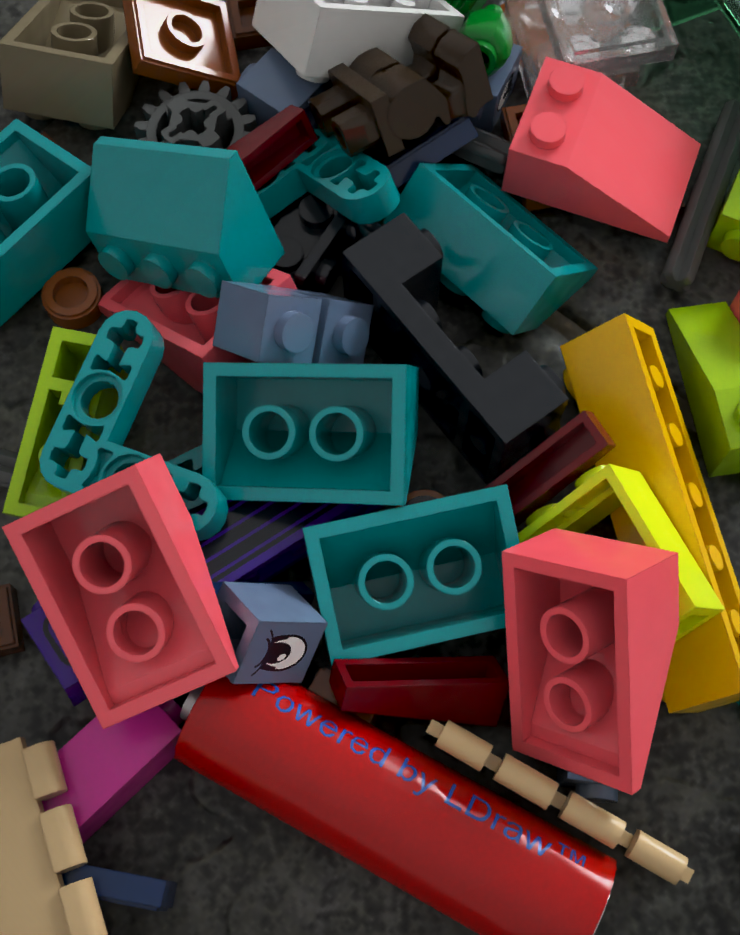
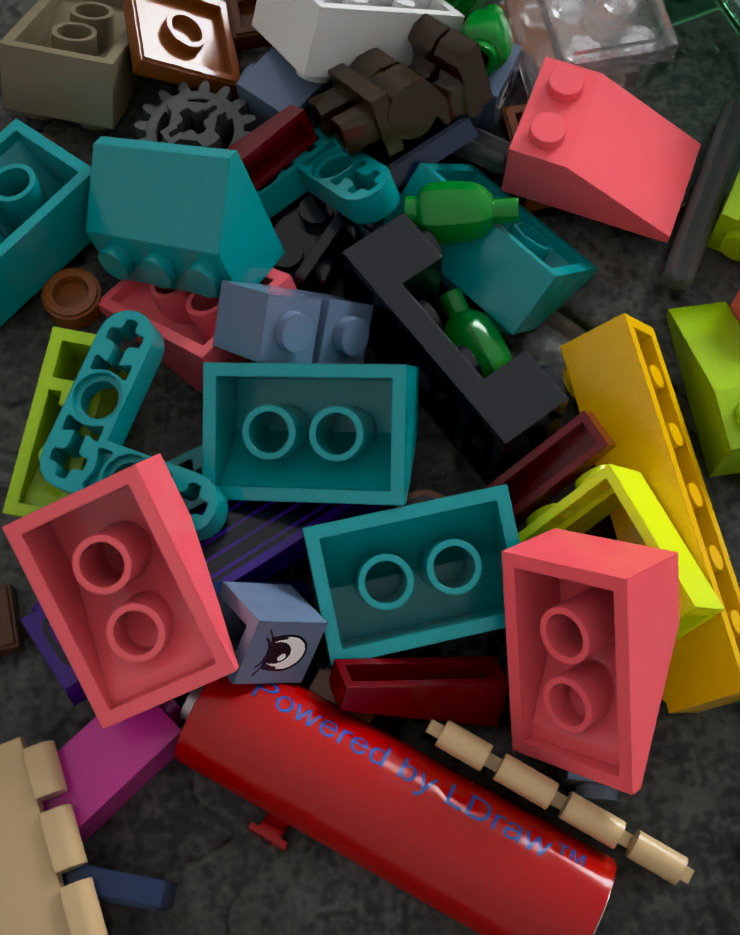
(270, 832): none -> red piece
(459, 211): none -> green plant
(474, 331): none -> green plant

